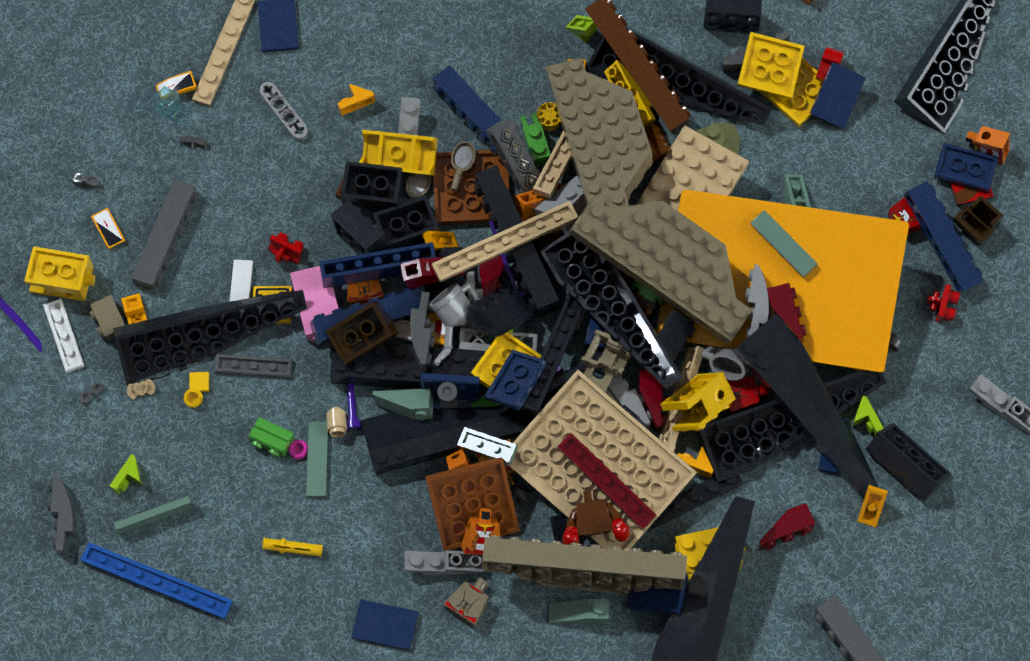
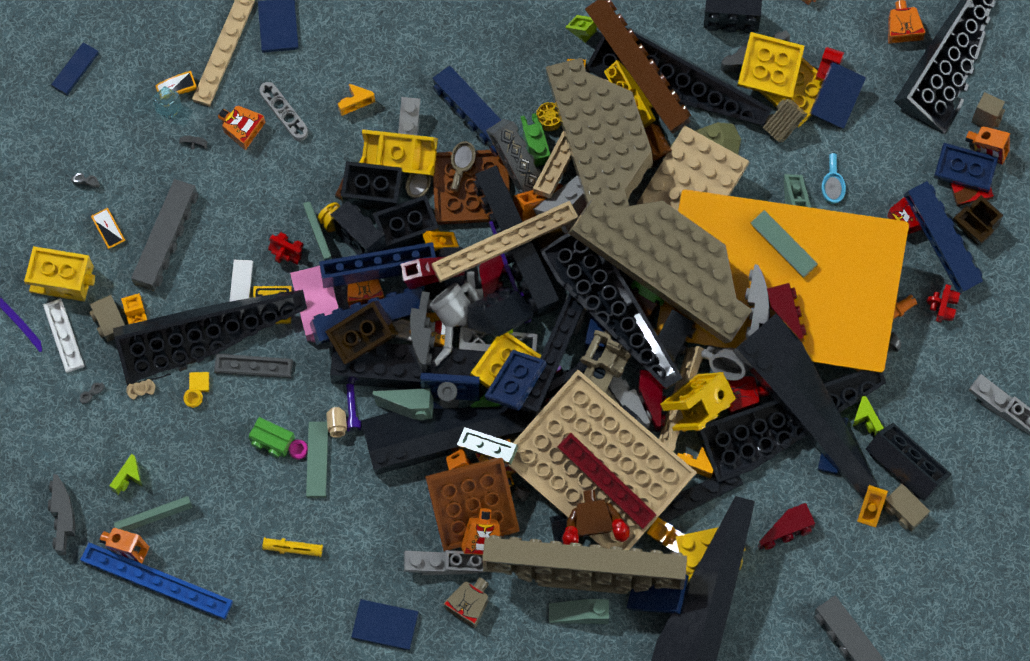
(75, 68): none -> dark blue tile
(124, 542): none -> orange torso
(241, 125): none -> torso
(317, 231): none -> sand green tile
(325, 218): none -> yellow wheel
(664, 534): none -> light orange slope
(784, 120): none -> dark tan brick
(833, 184): none -> medium azure piece
(904, 24): none -> orange torso
(904, 305): none -> orange pin
(906, 508): none -> dark tan brick
(989, 111): none -> dark tan brick

